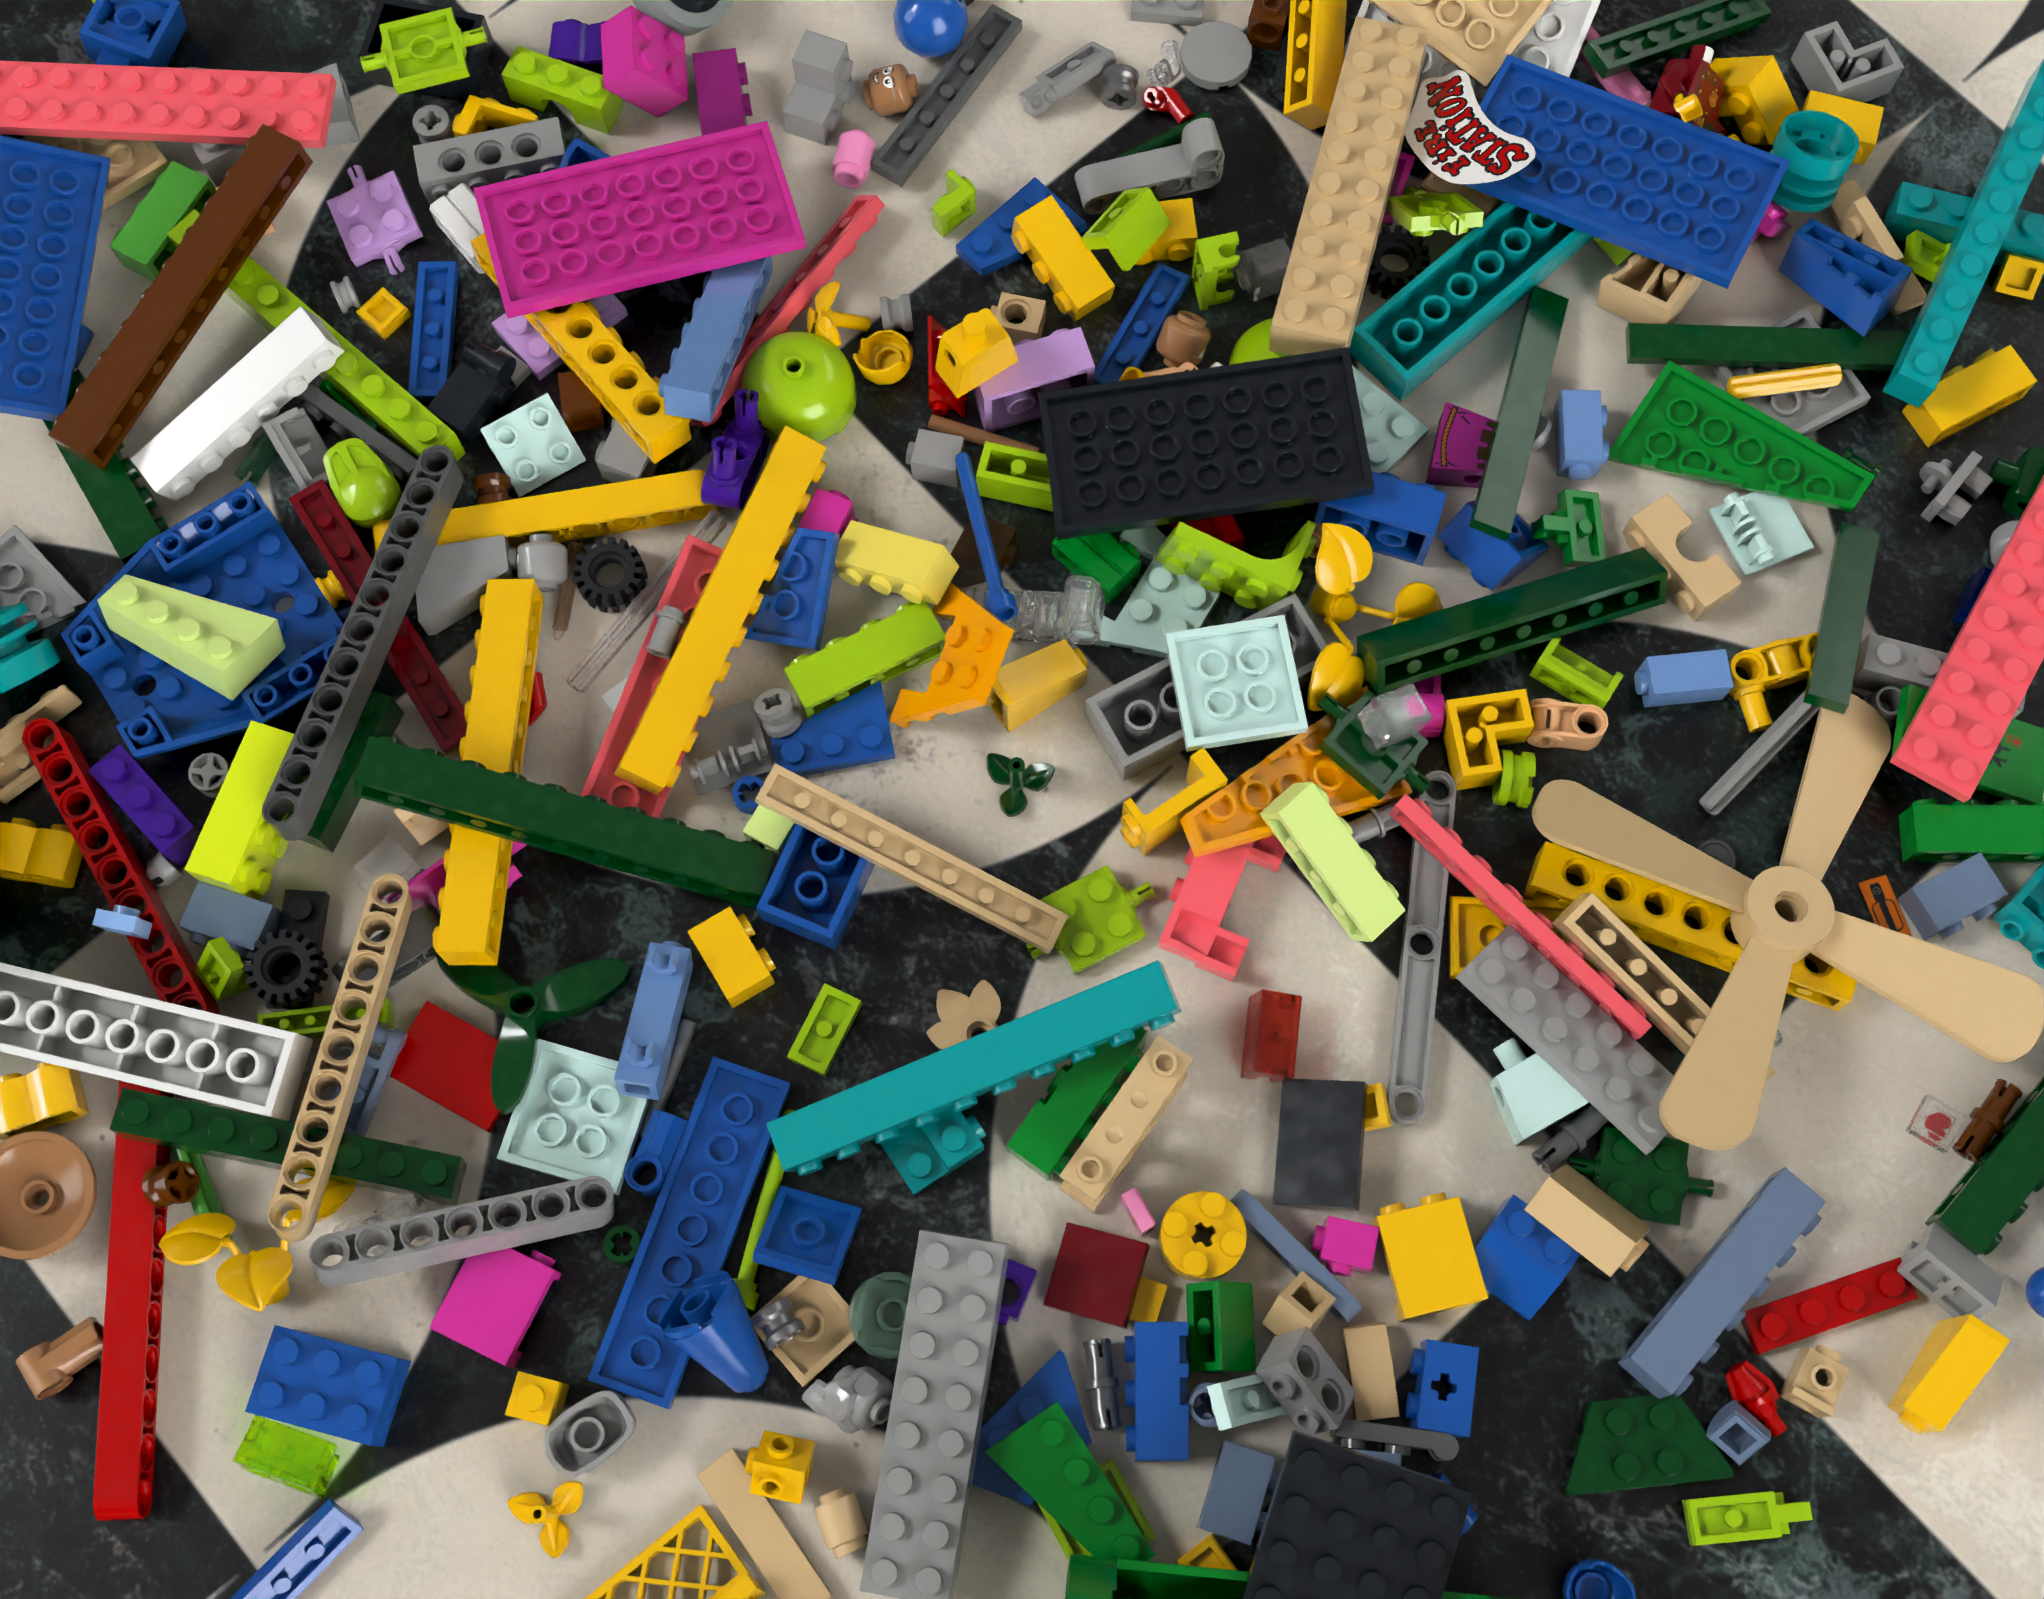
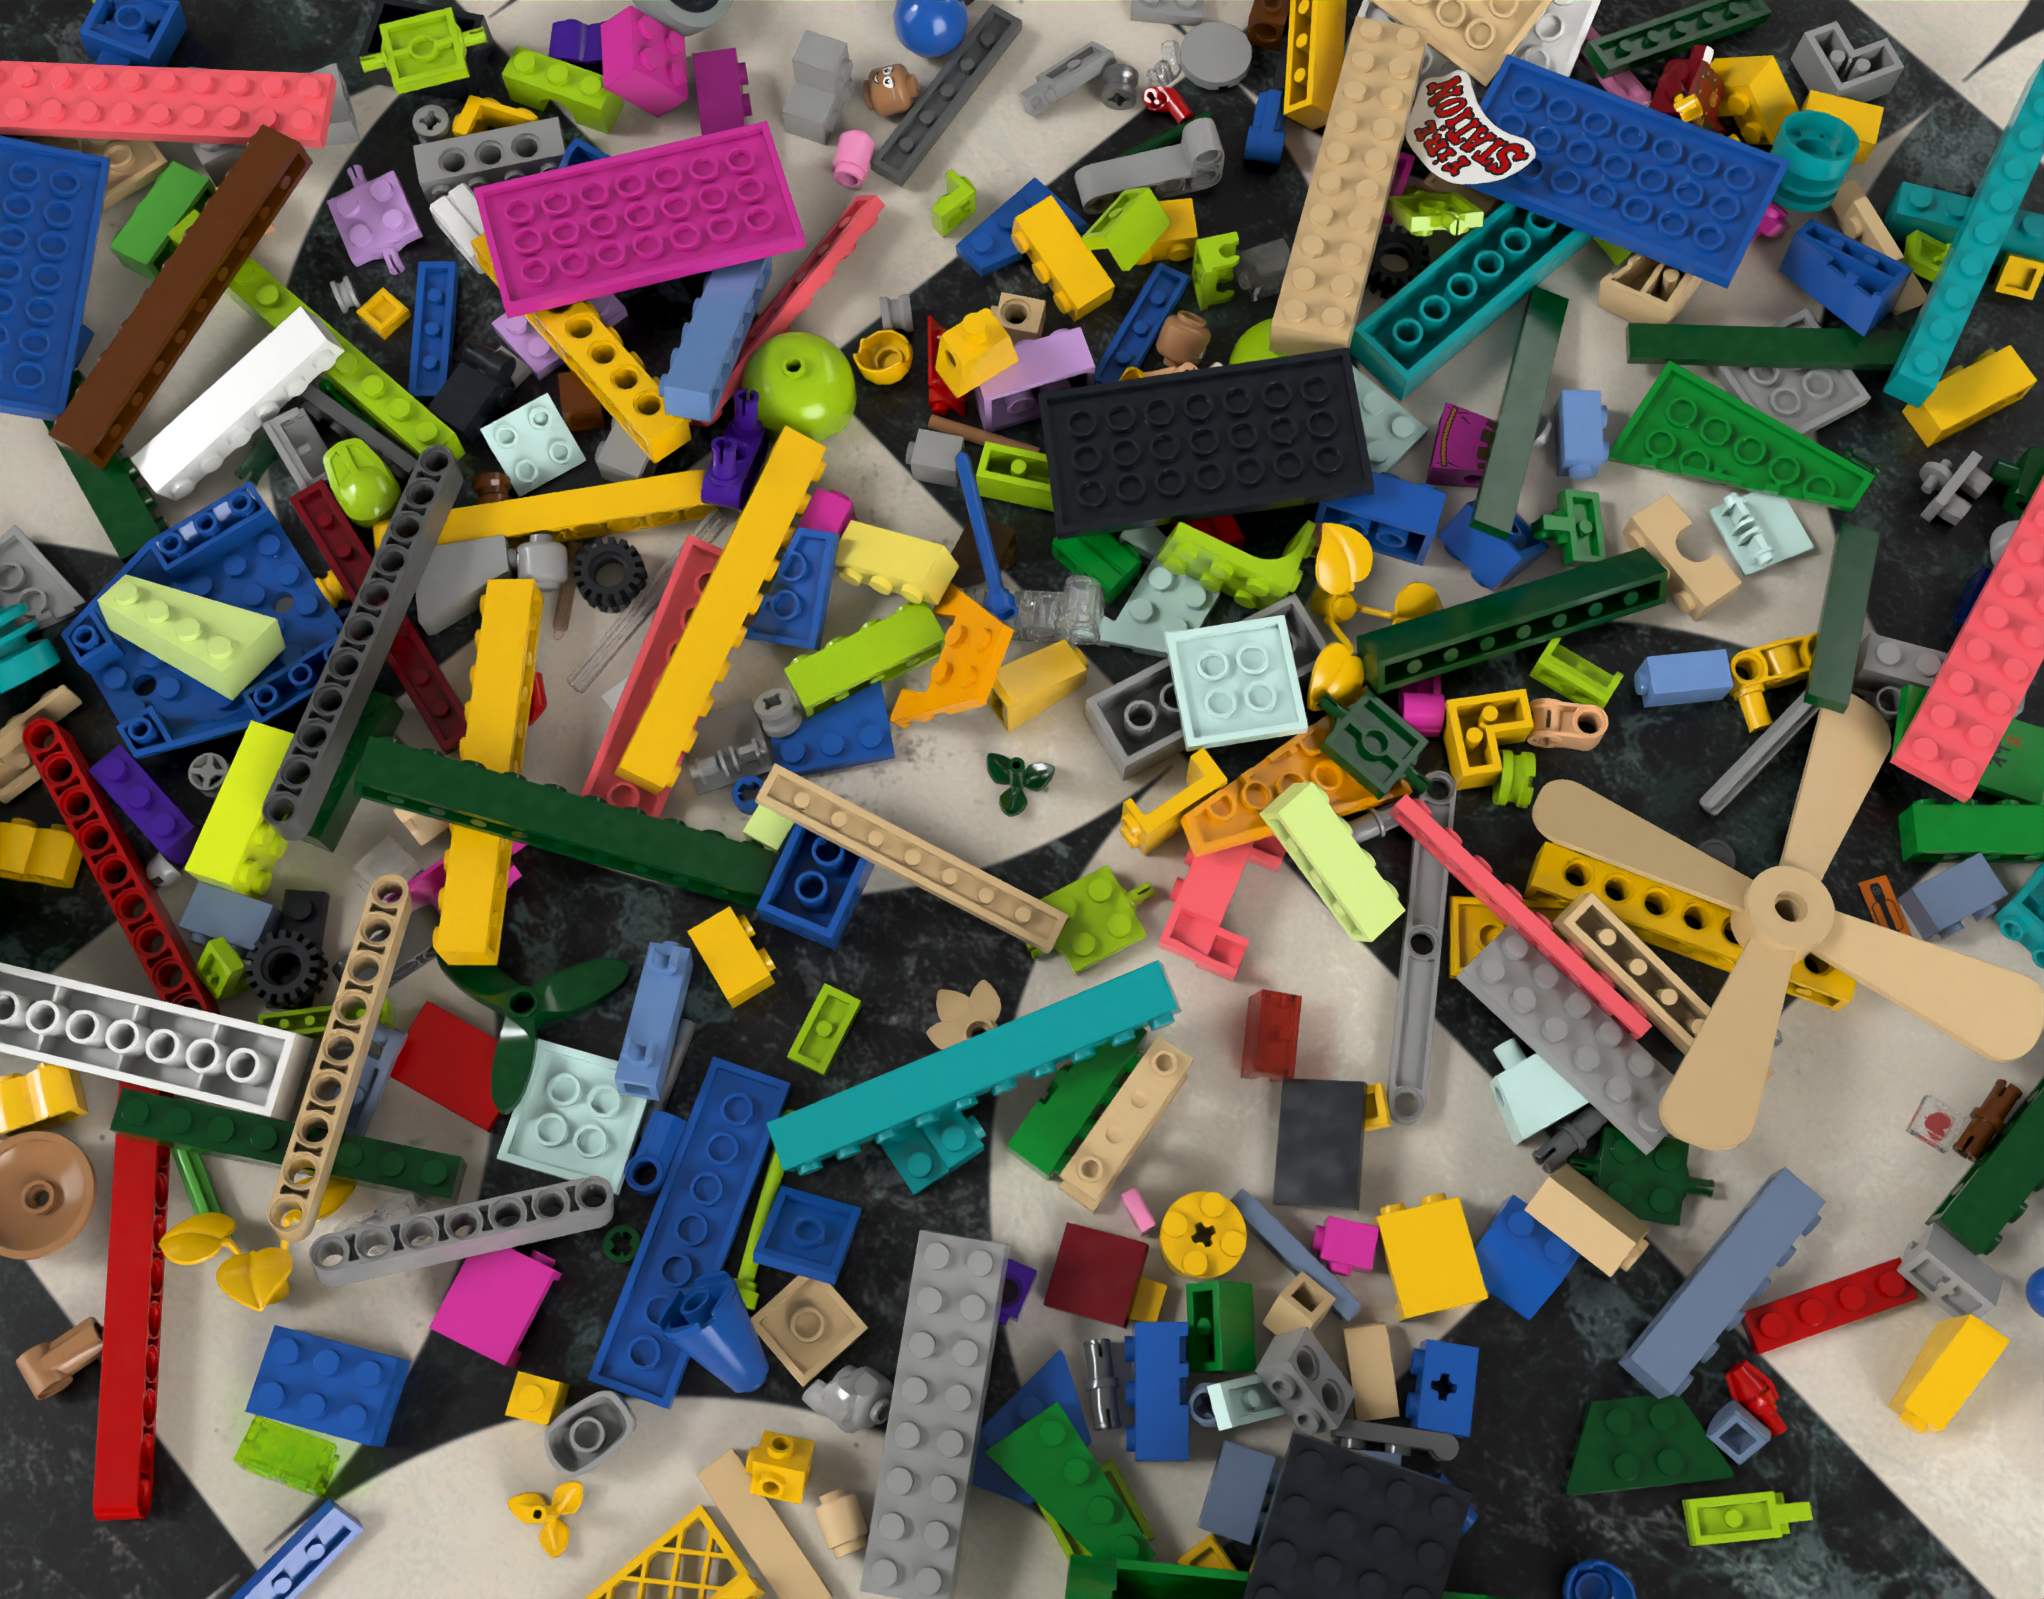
(123, 921): light blue plate -> none
(178, 1175): reddish brown wheel -> none
(666, 631): light grey pin -> none
(778, 1323): flat silver wheel -> none
(824, 320): yellow plant -> none
(879, 1313): sand green tile -> none
(1267, 134): none -> blue piece
(1394, 716): clear brick -> none
(1784, 381): yellow axle -> none
(1804, 1390): tan brick -> none

